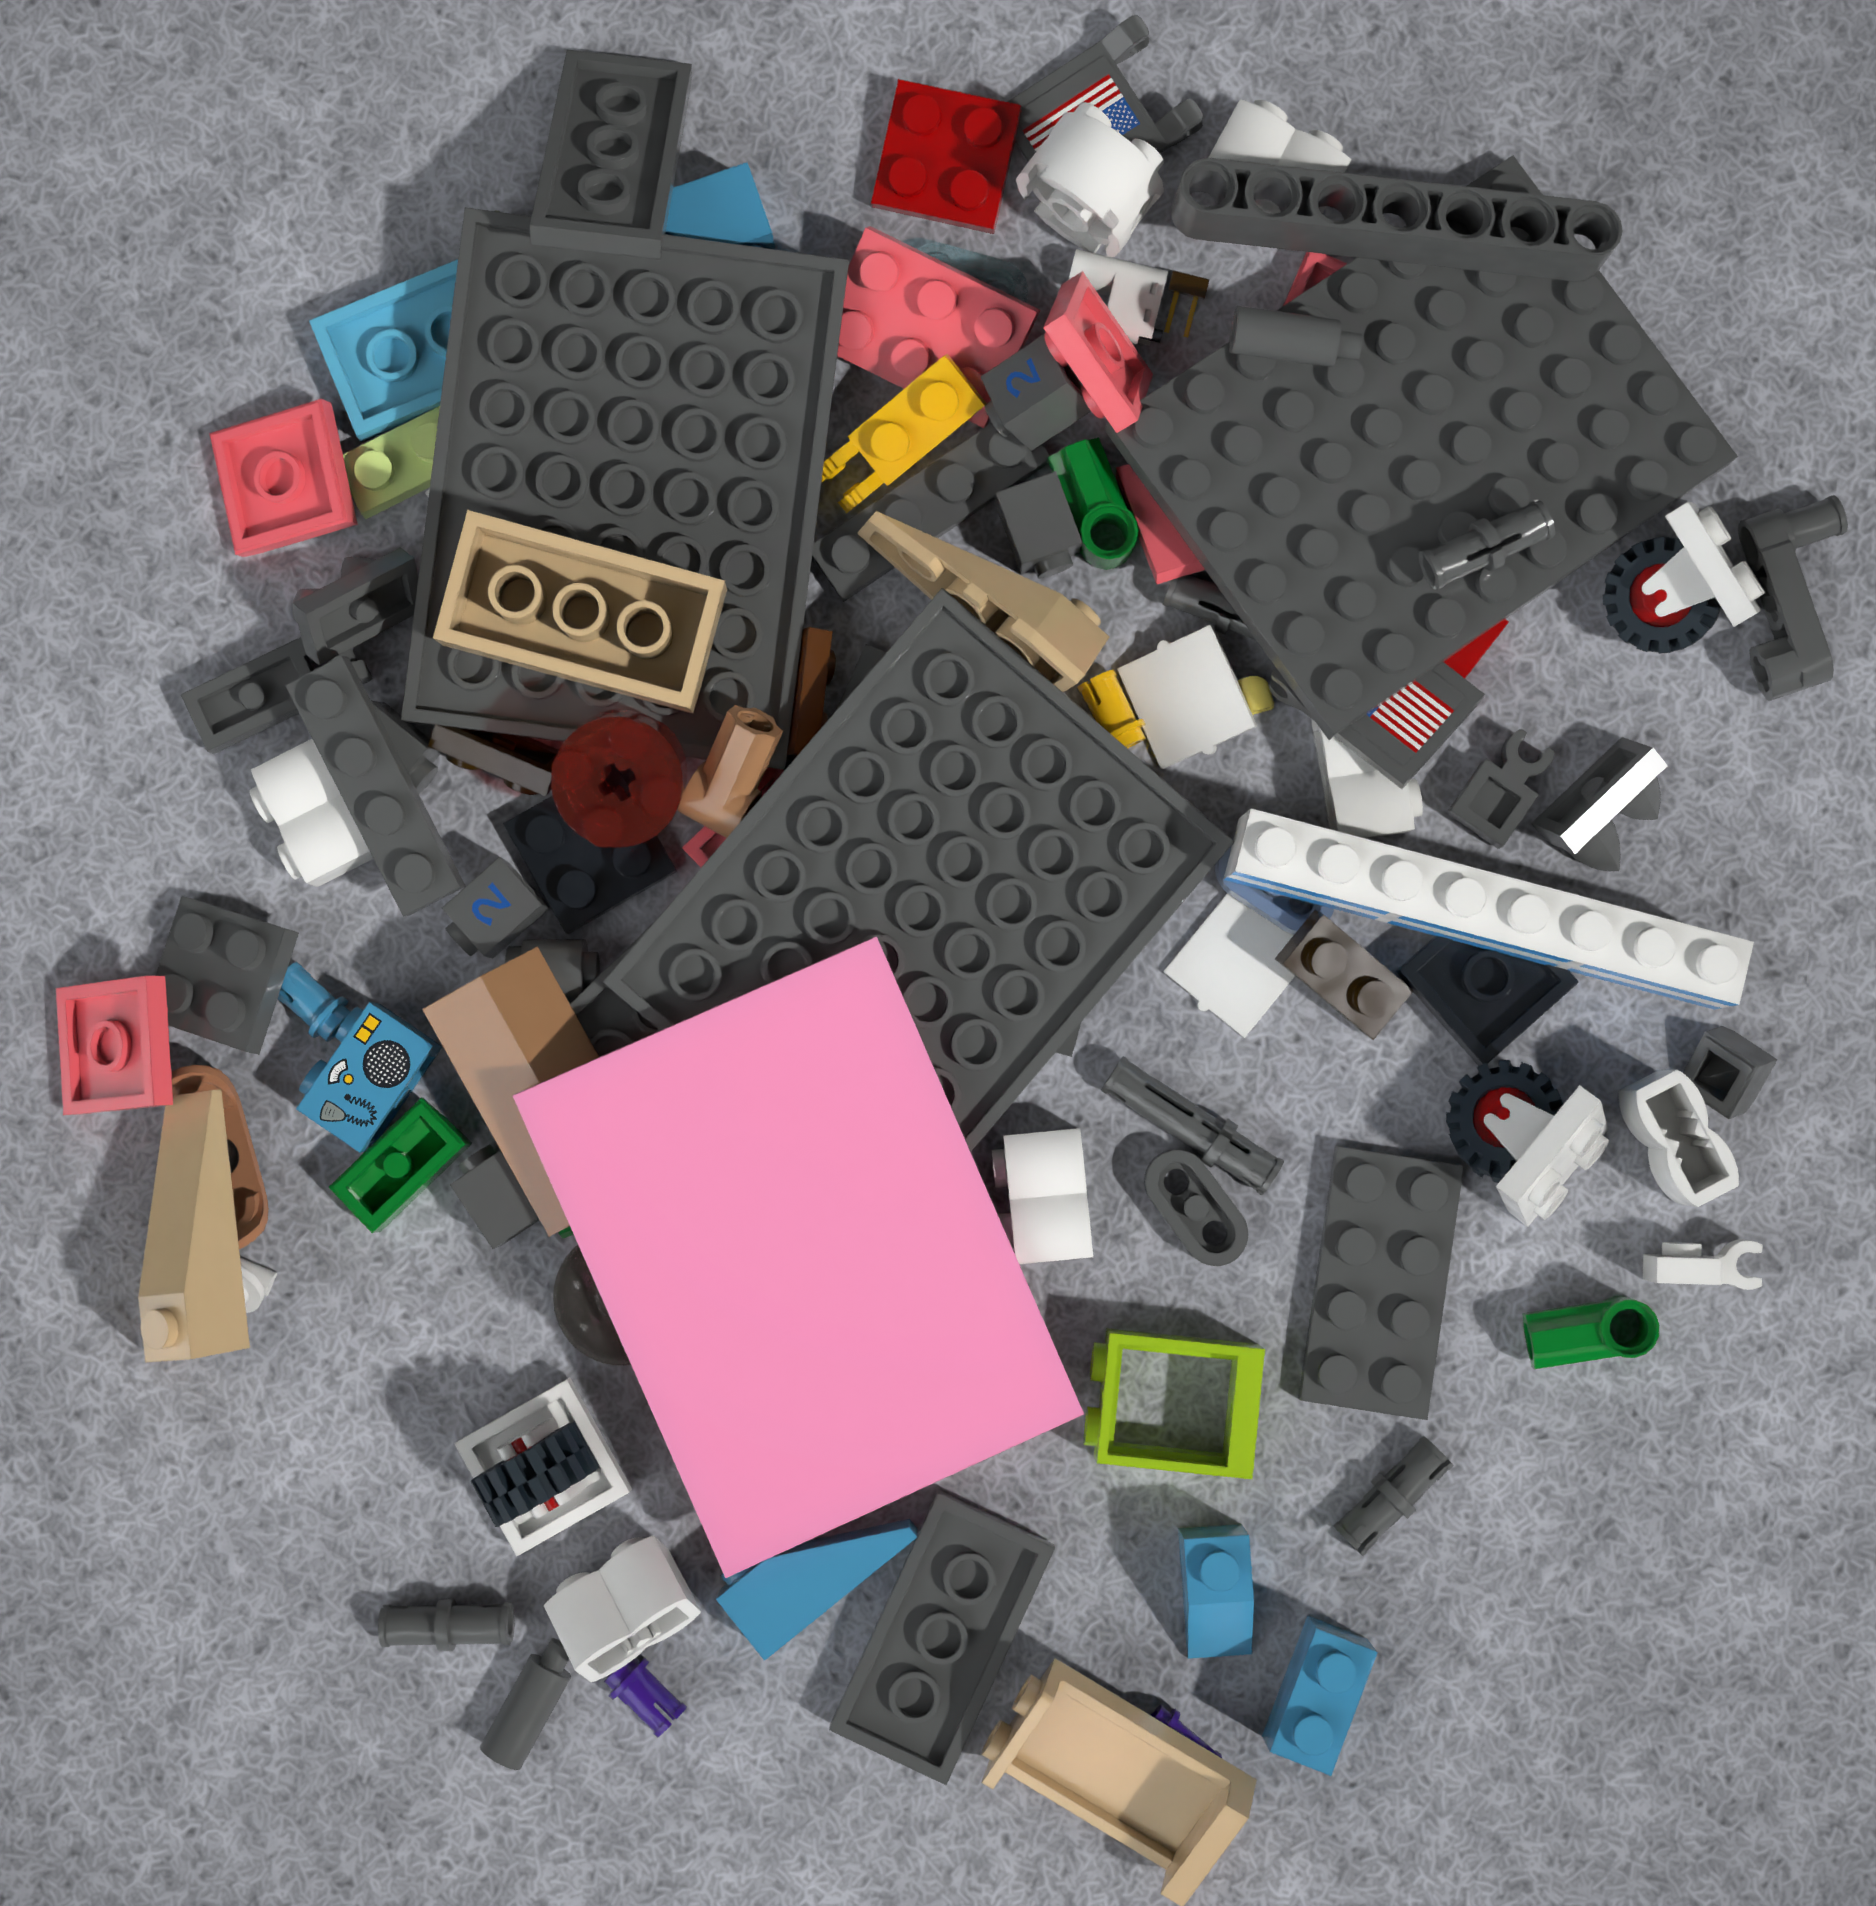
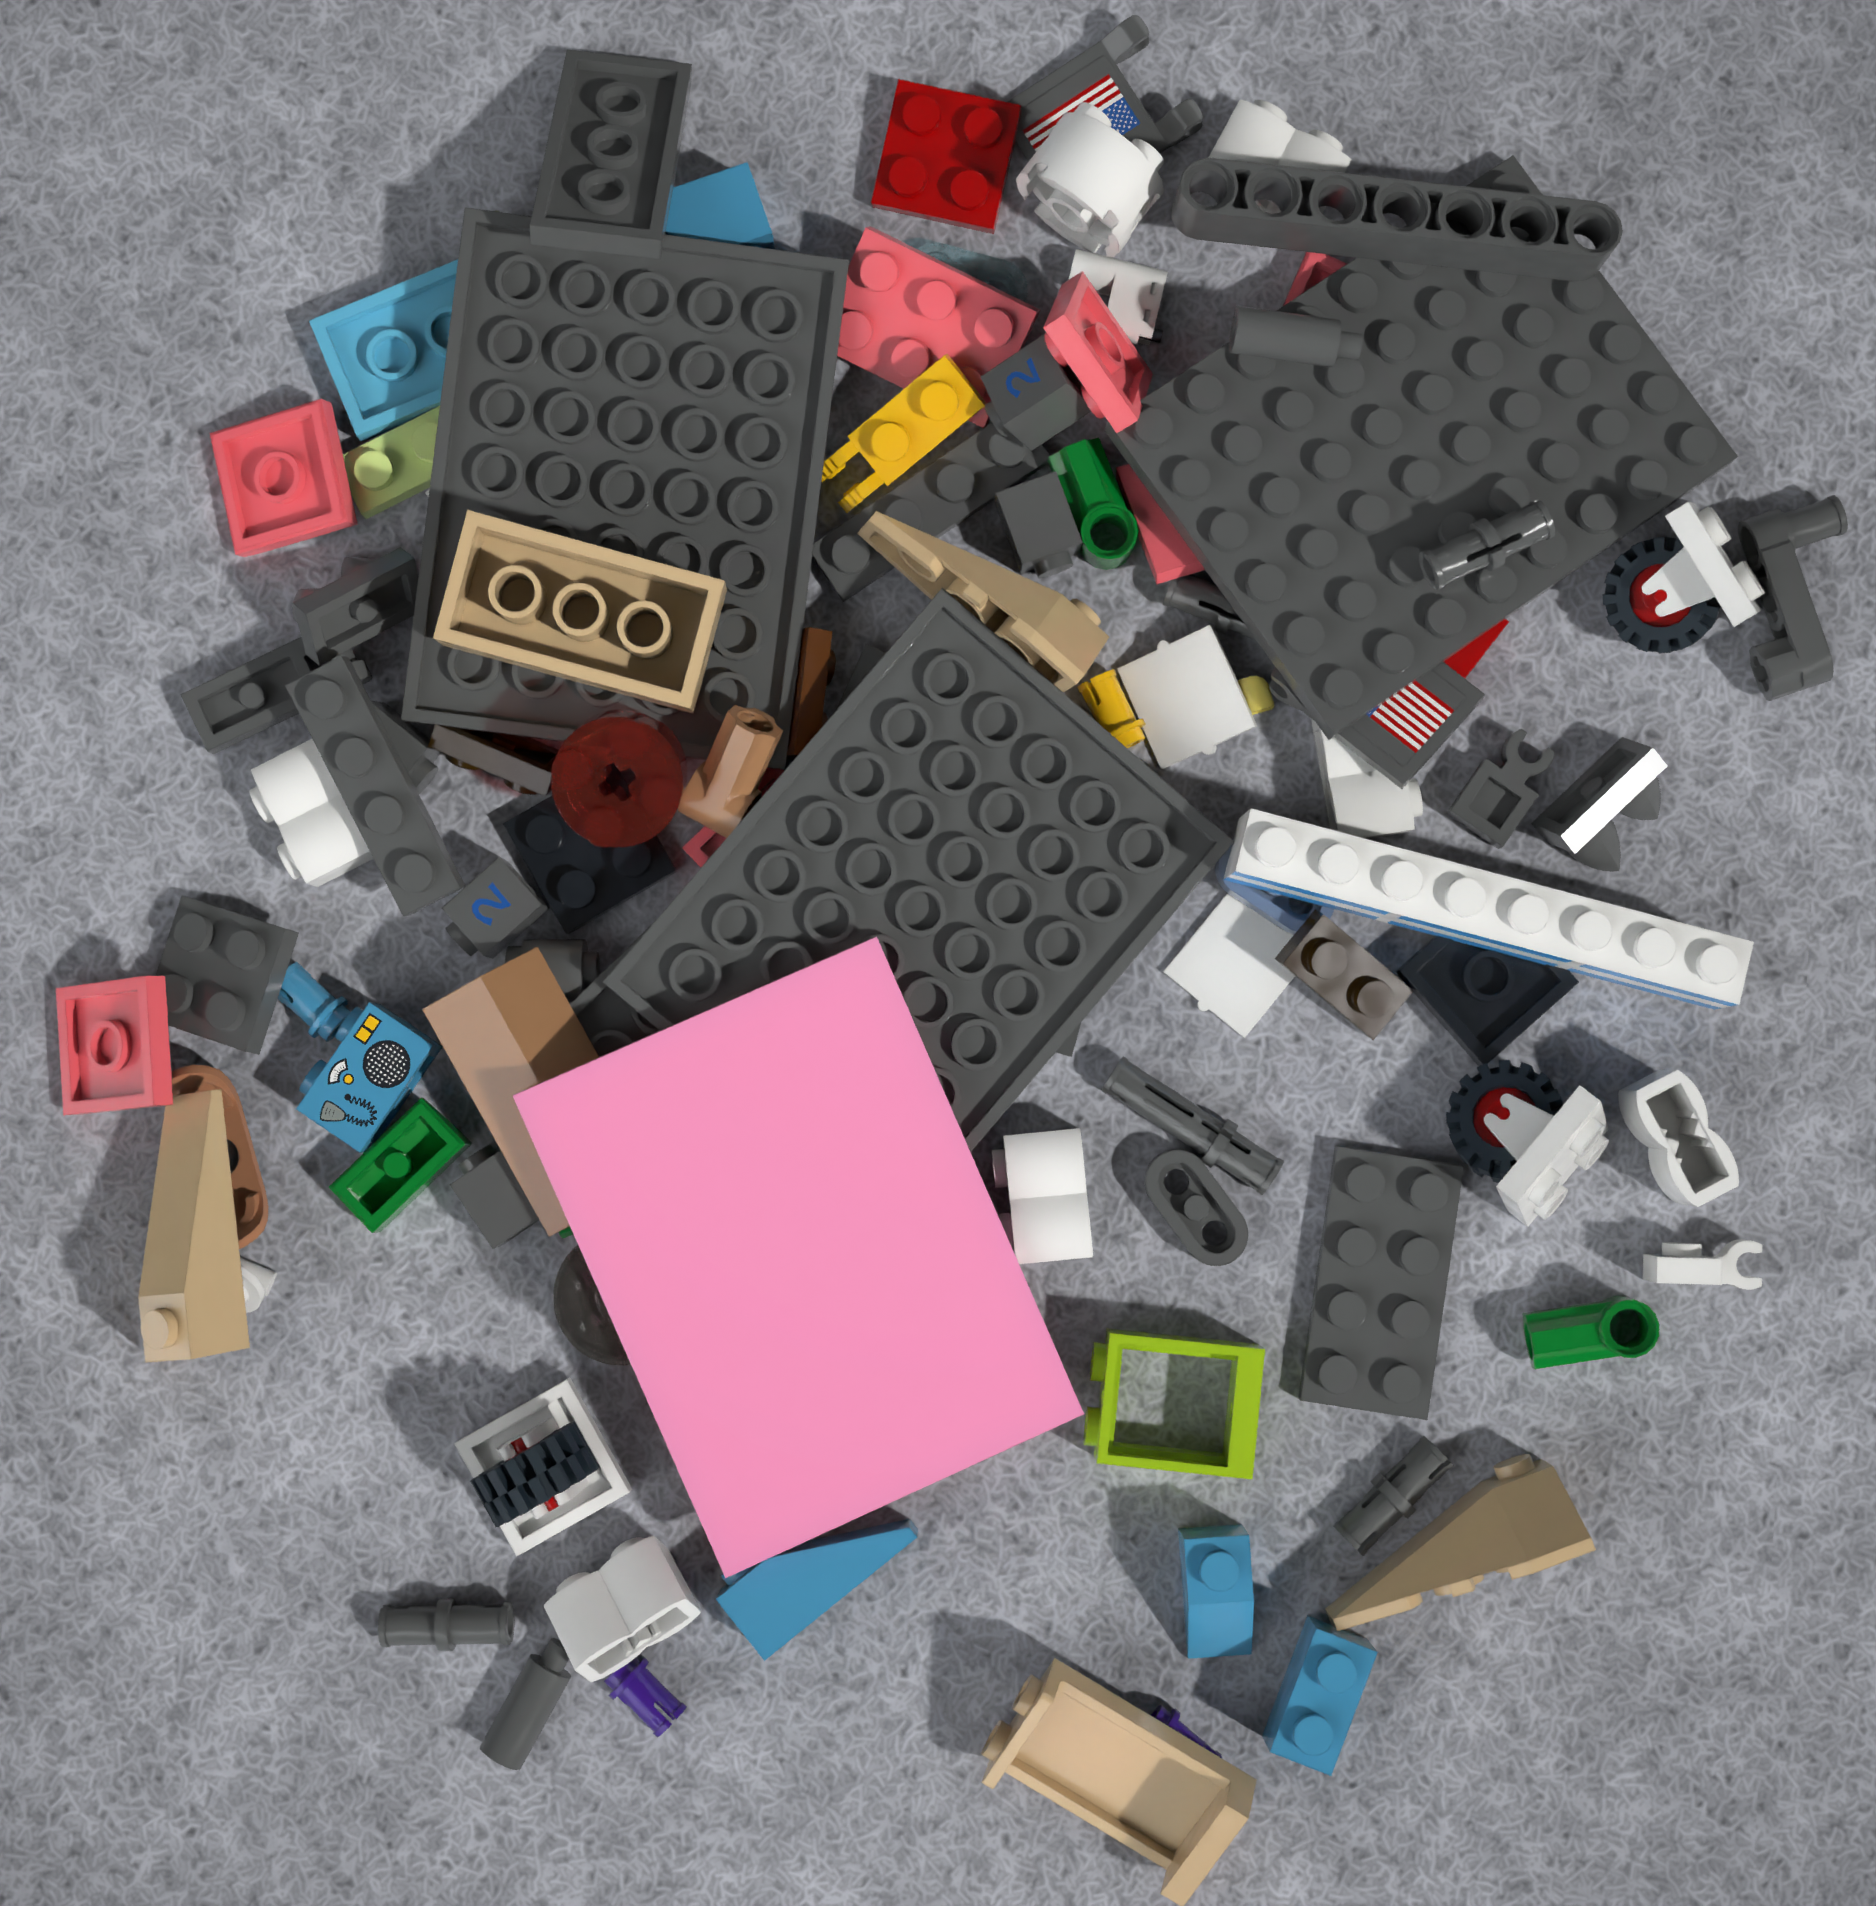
(942, 1637): dark grey plate -> none
(1187, 285): dark brown piece -> none
(1502, 1525): none -> tan wedge
(1728, 1071): dark grey slope -> none

